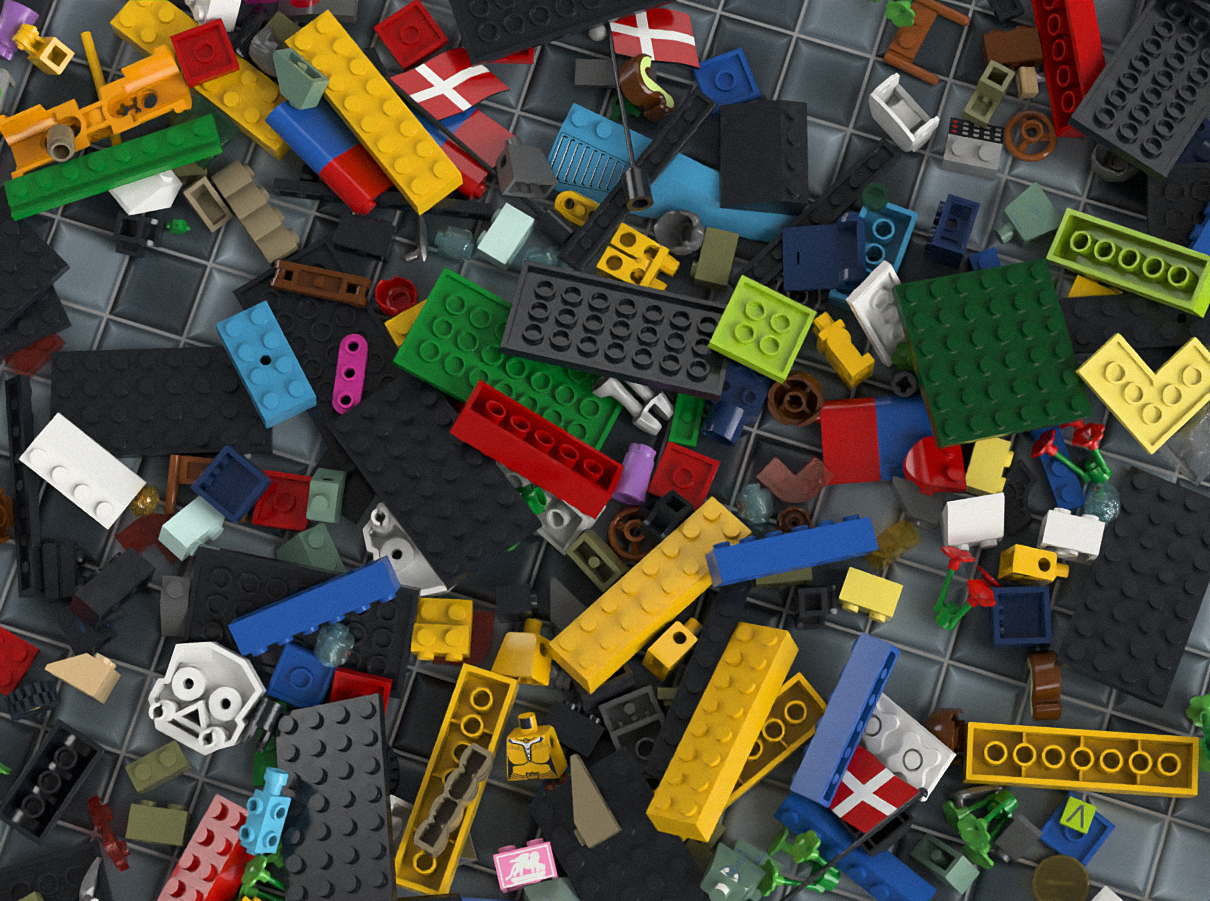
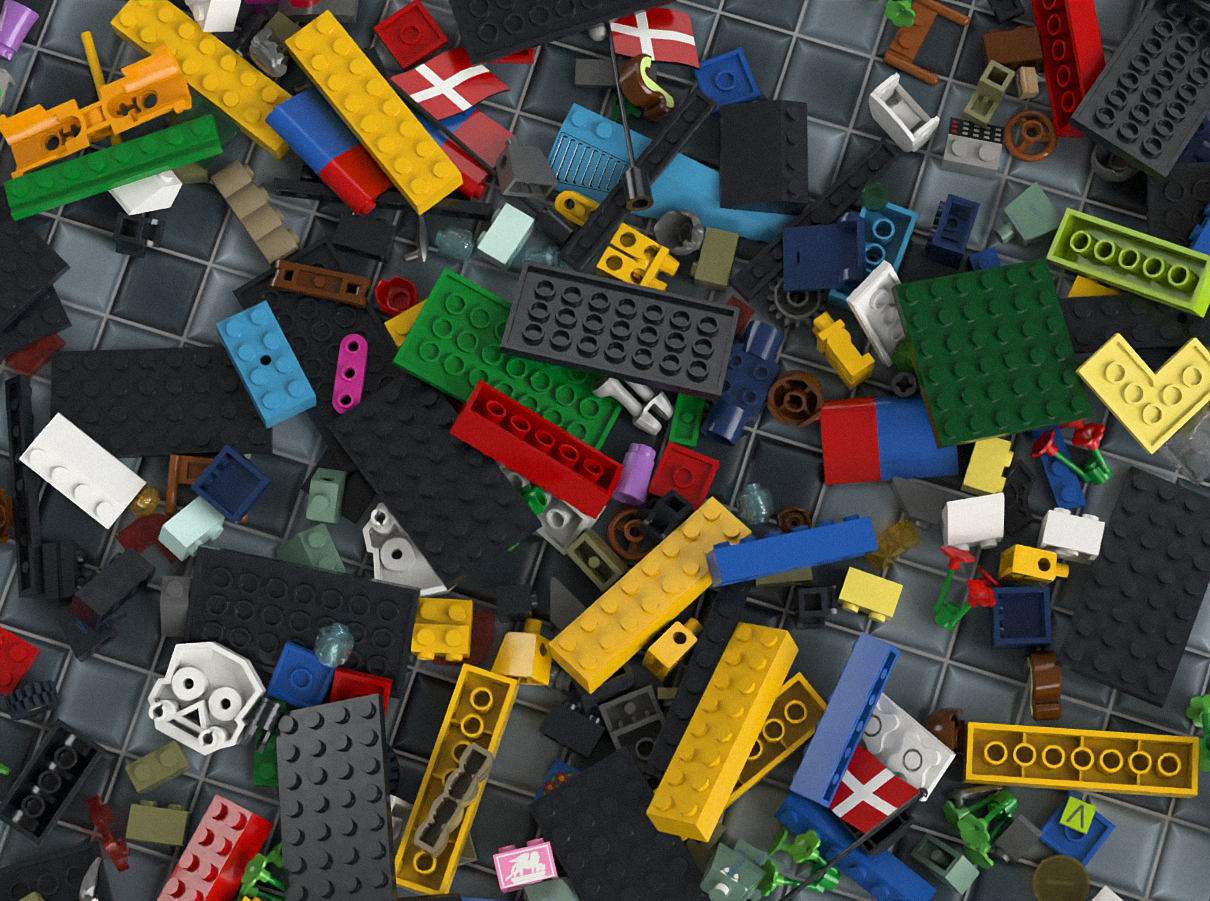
(44, 52): yellow brick -> none
(60, 142): dark tan brick -> none
(88, 674): tan slope -> none
(178, 226): green piece -> none
(205, 53): red plate -> none
(207, 203): dark tan slope -> none
(266, 814): medium azure brick -> none
(284, 503): red plate -> none
(298, 79): sand green slope -> none
(315, 606): blue brick -> none
(534, 751): yellow torso -> none
(590, 810): dark tan slope -> none
(762, 329): lime plate -> none
(799, 486): clear red plate -> none
(935, 468): red slope -> none
(1103, 502): clear light blue head -> none

